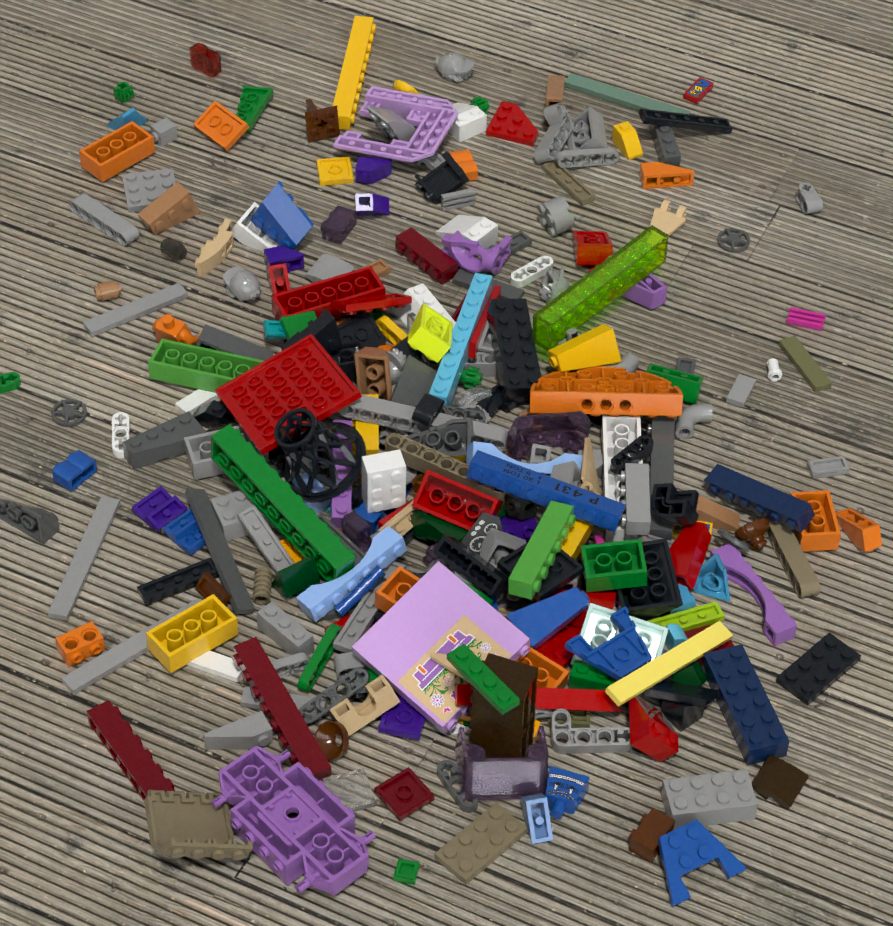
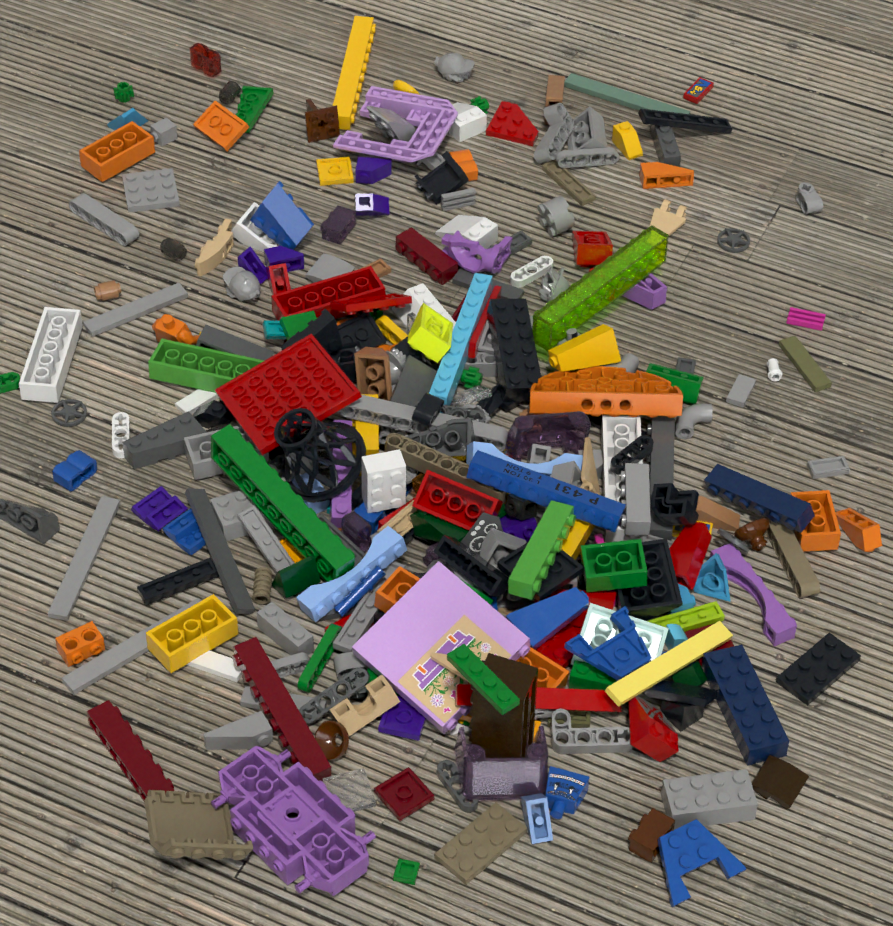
(50, 355): none -> white brick
(169, 209): medium nougat wedge -> none
(209, 585): reddish brown tile -> none
(229, 92): none -> clear smoke brick
(252, 263): none -> dark purple slope

